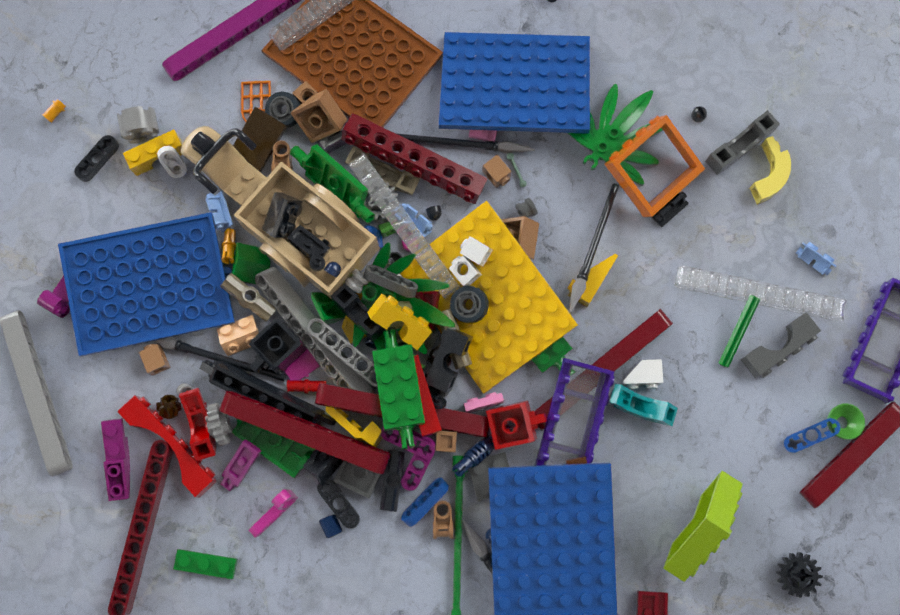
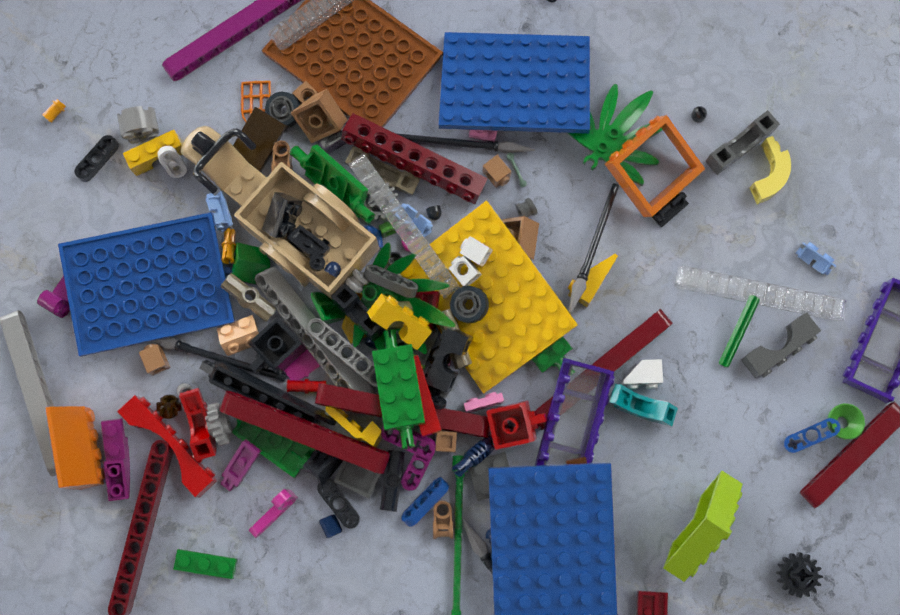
(75, 447): none -> orange slope

